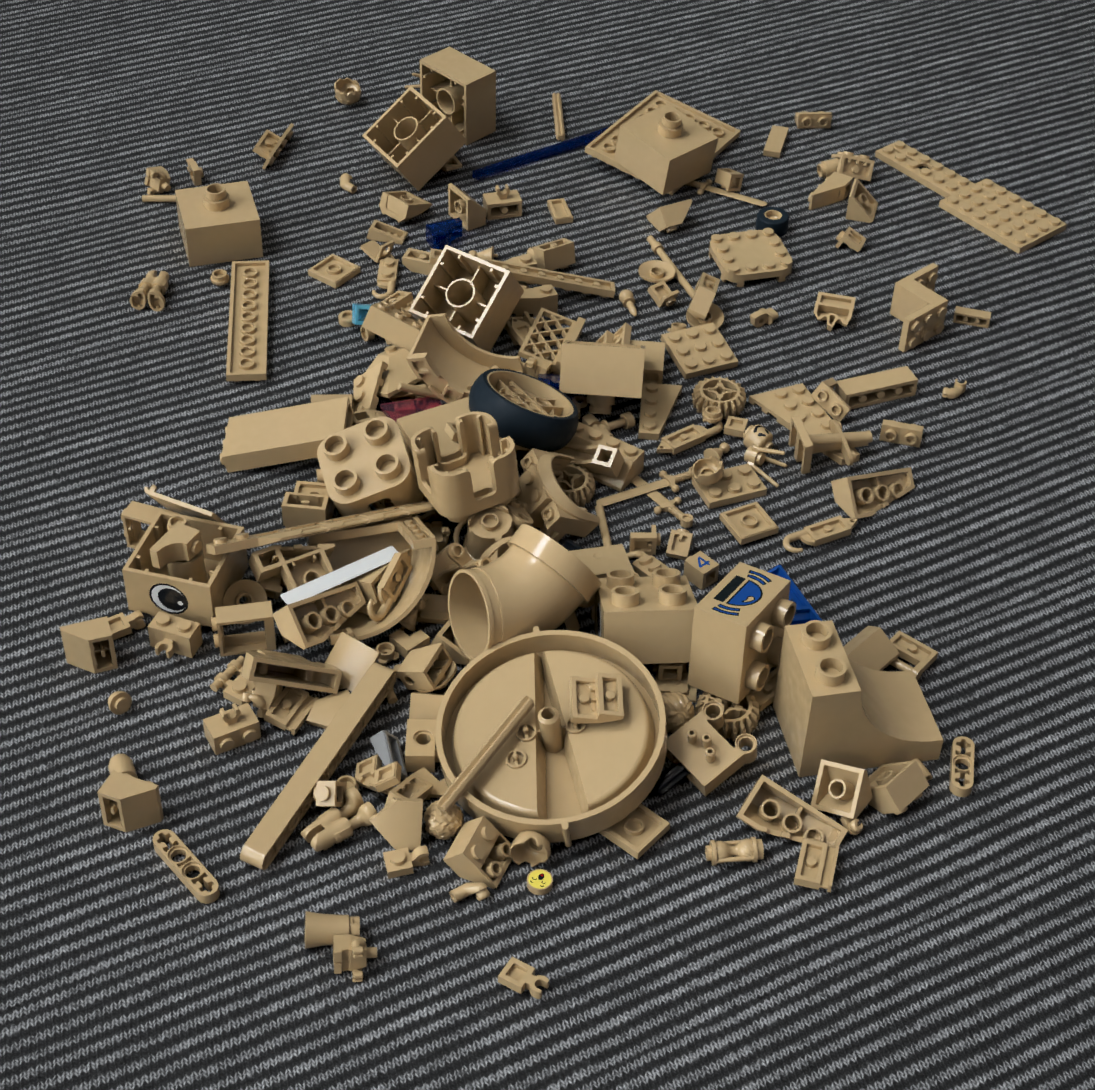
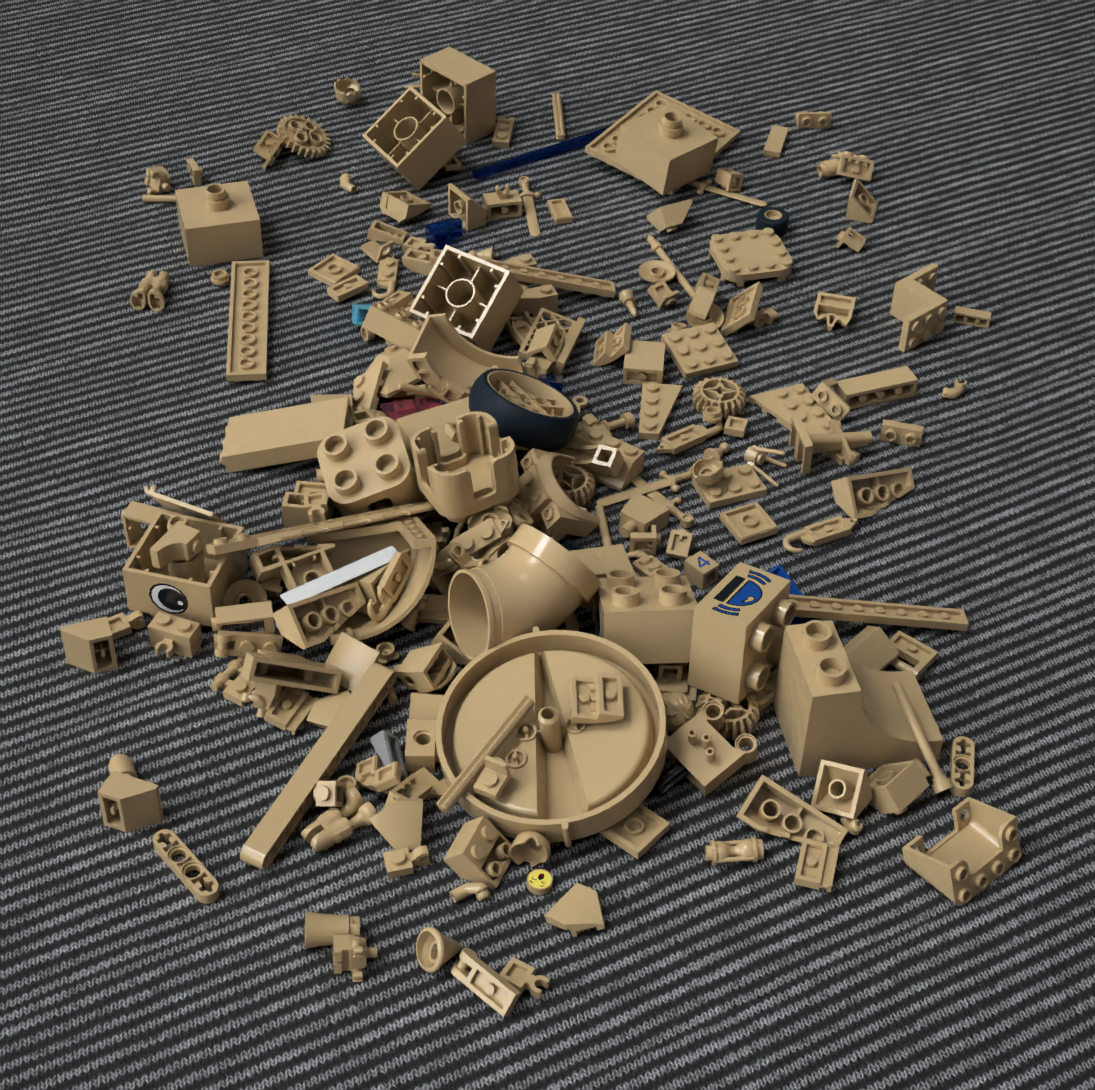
(119, 702): tan plate -> none
(231, 728): tan brick -> none
(246, 642): none -> tan plate
(303, 136): none -> tan gear
(316, 505): none -> tan plate
(345, 318): tan tile -> none
(347, 288): none -> tan plate
(404, 643): tan piece -> none
(417, 243): none -> tan plate
(435, 949): none -> tan hat
(443, 824): tan piece -> none
(476, 539): none -> tan plate
(485, 982): none -> tan plate
(493, 778): none -> tan bracket
(503, 132): none -> tan plate
(529, 206): none -> tan sword
(547, 340): none -> tan panel
(554, 254): tan brick -> none
(577, 910): none -> tan slope
(602, 372): tan brick -> none
(640, 514): none -> tan torso
(742, 309): none -> tan plate
(757, 436): tan head -> none
(832, 190): tan slope -> none
(879, 612): none -> tan plate
(940, 780): none -> tan piece
(969, 856): none -> tan windscreen
(979, 204): tan piece -> none

